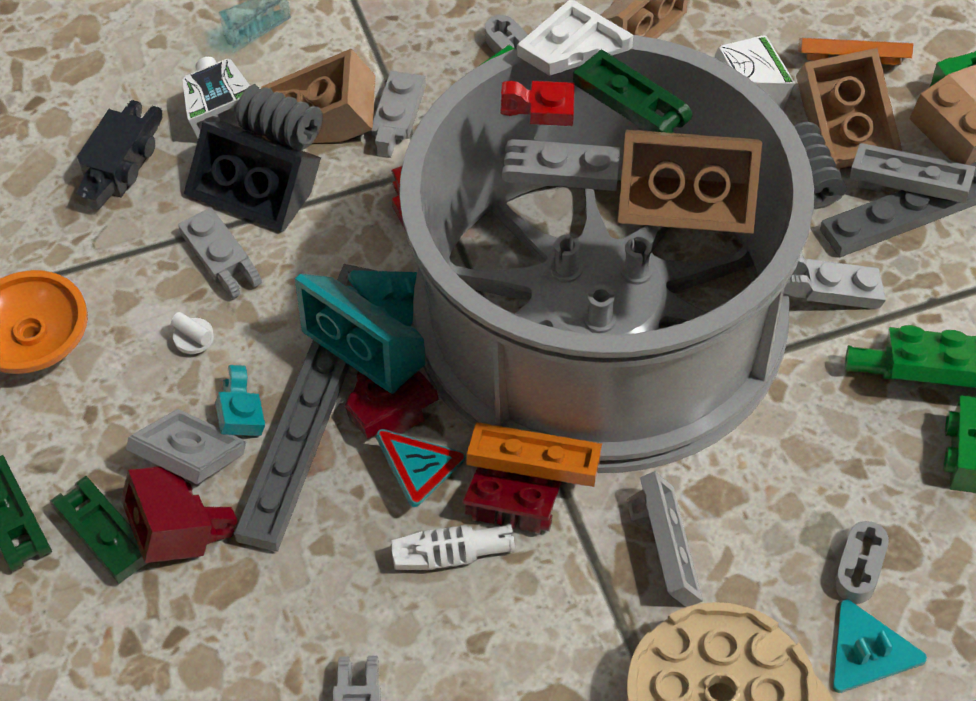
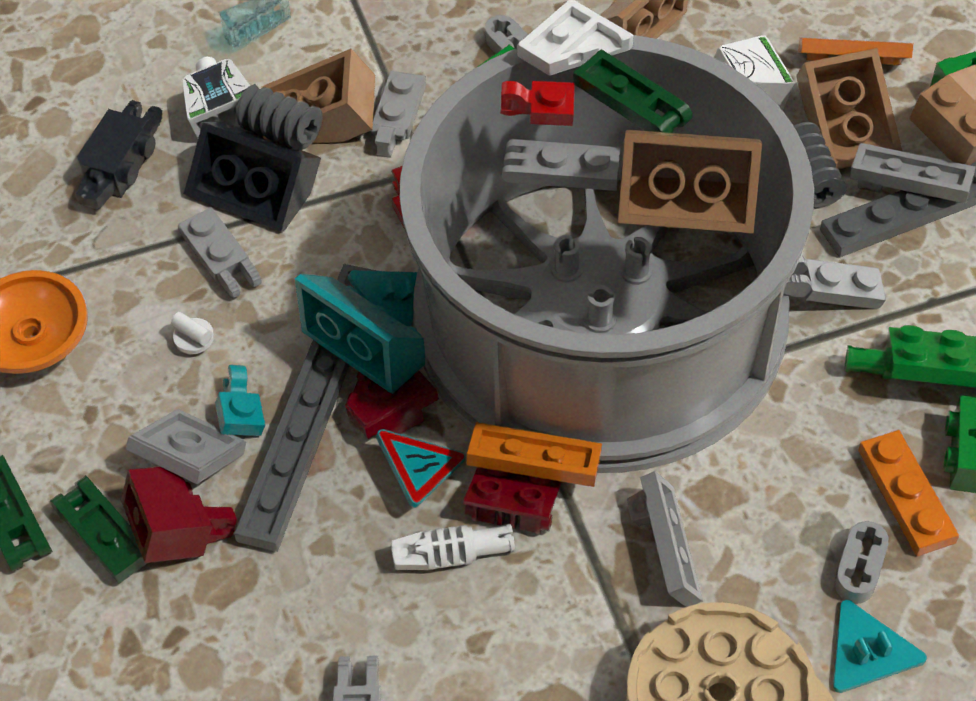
(908, 493): none -> orange plate

